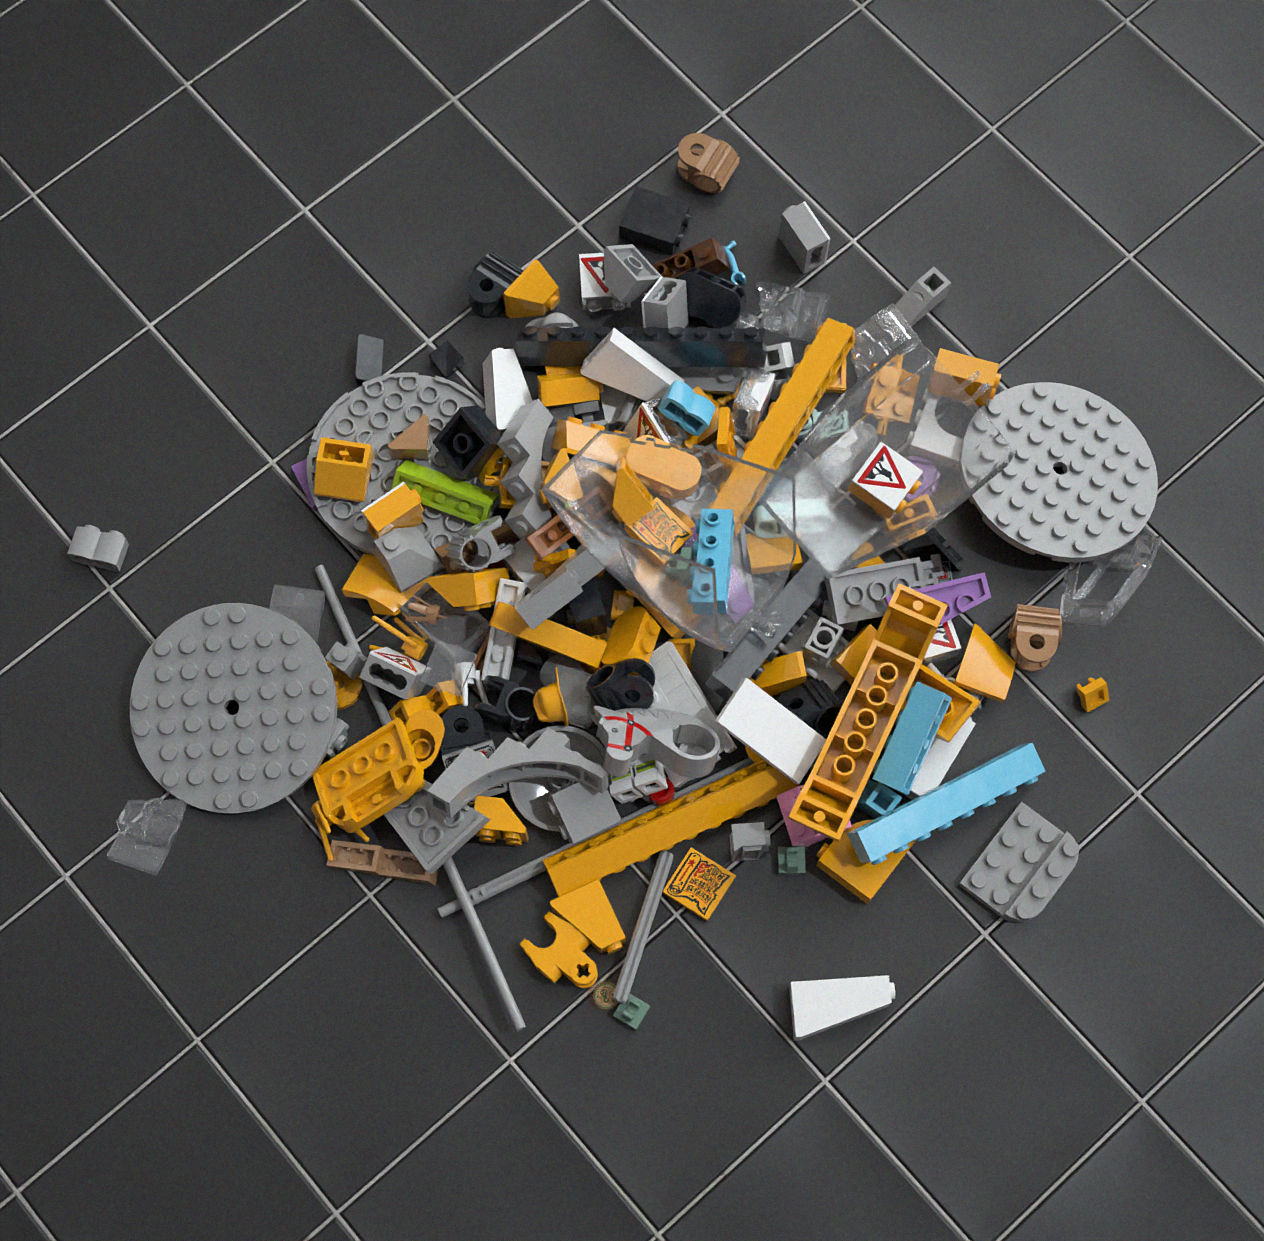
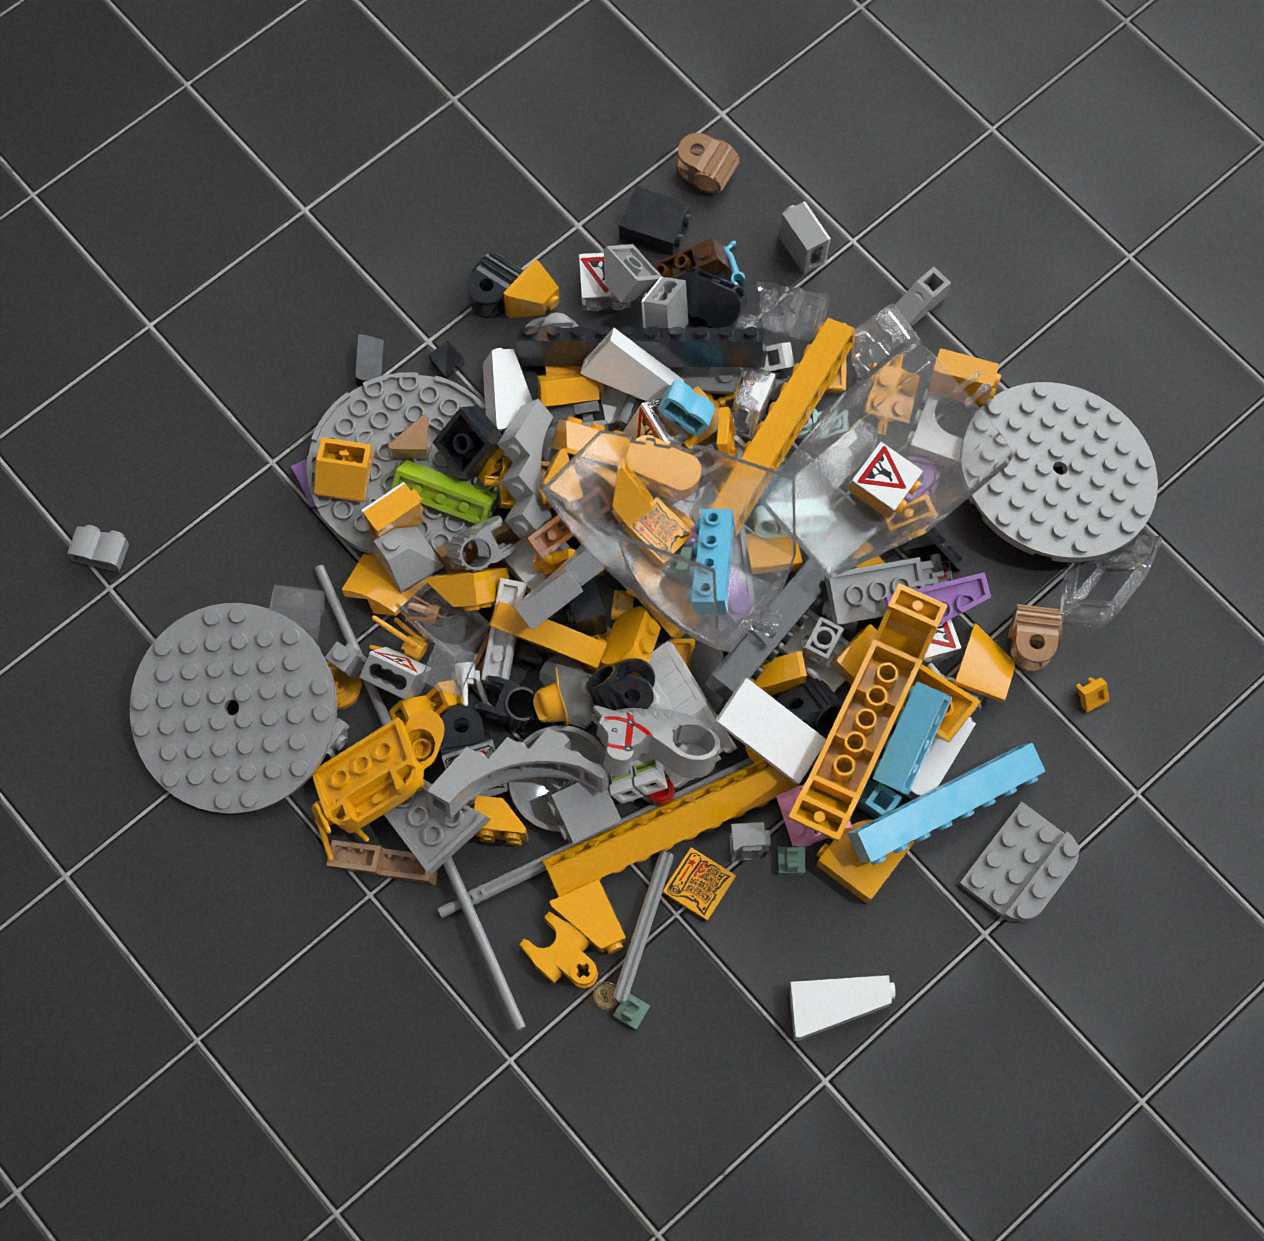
(147, 832): clear slope -> none

